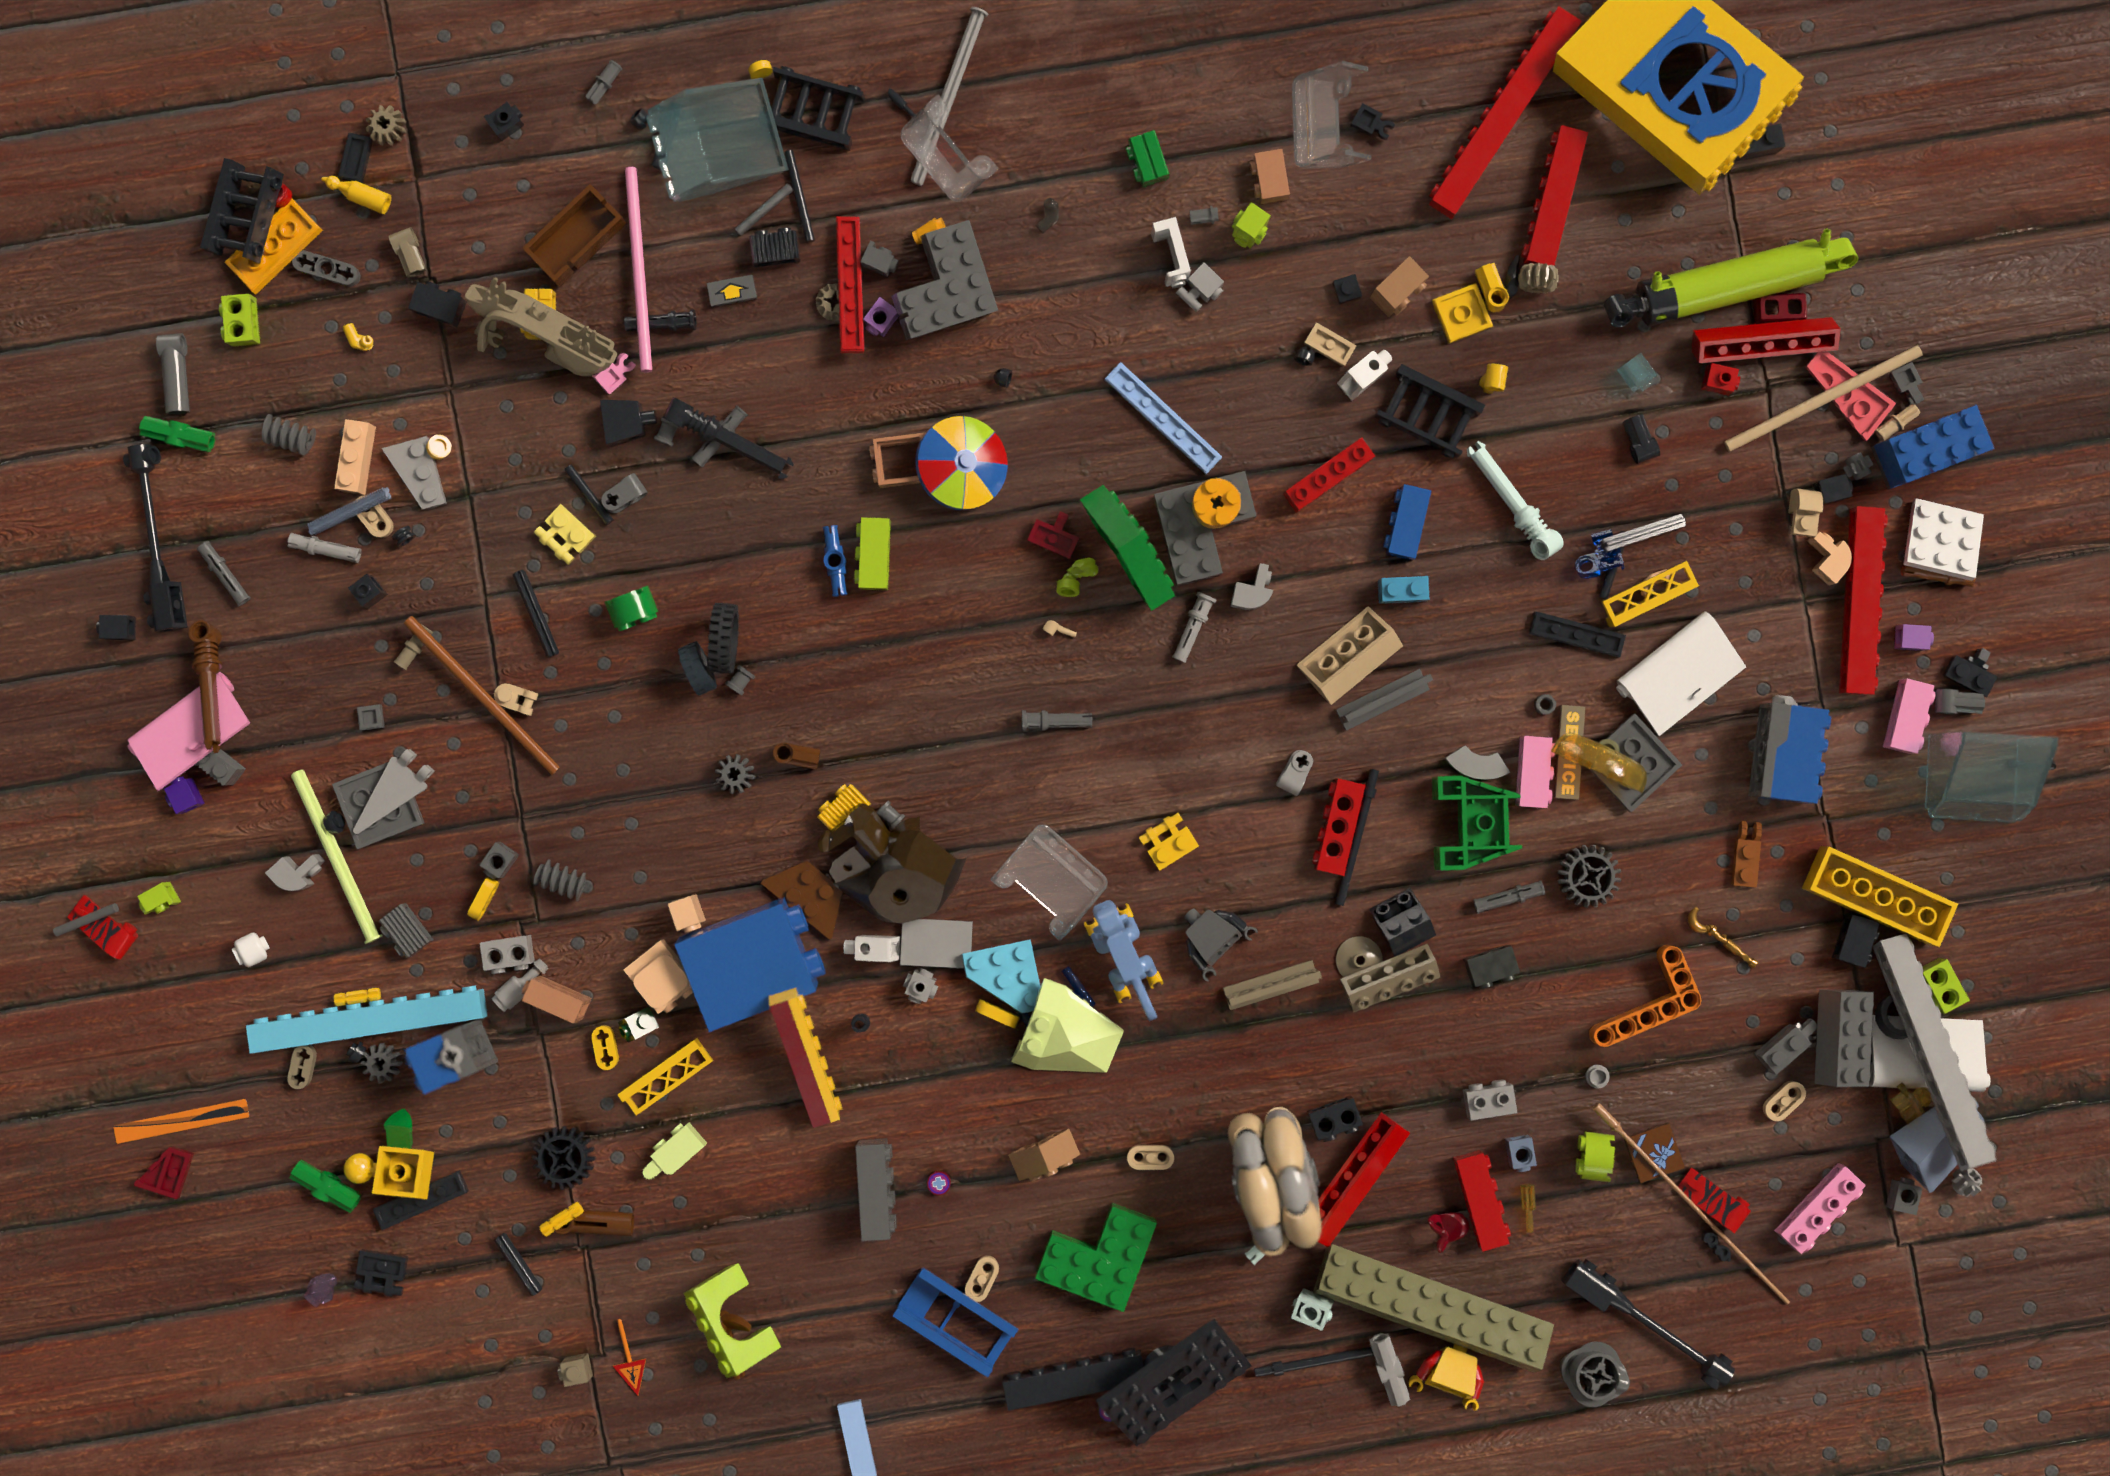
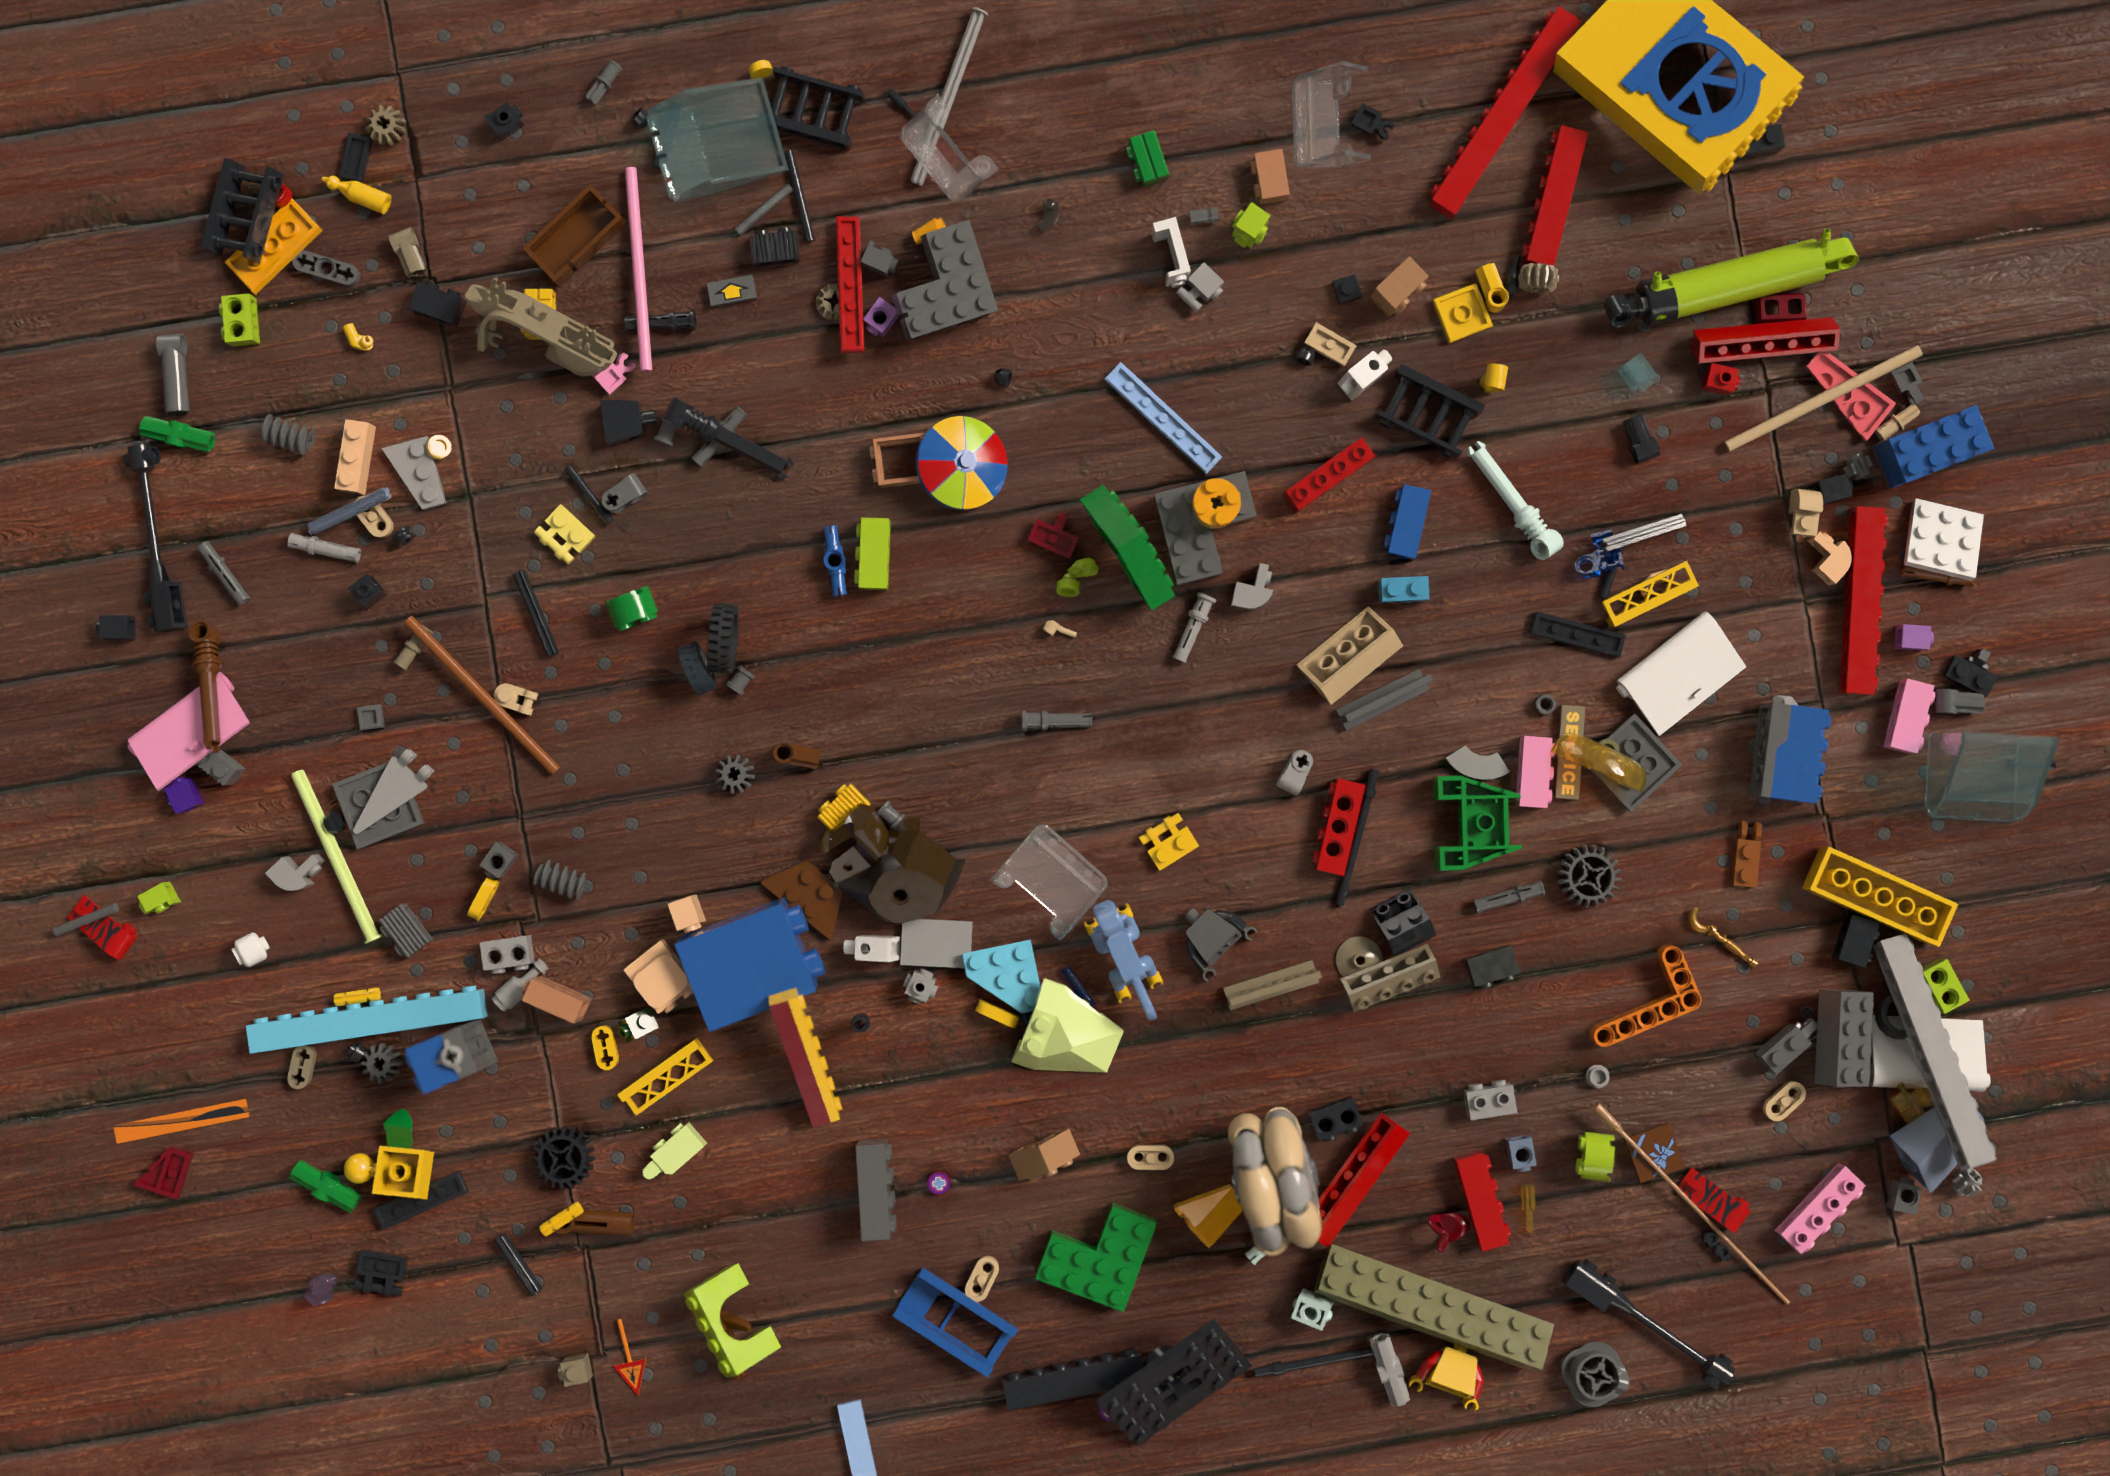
(1210, 1213): none -> light orange slope

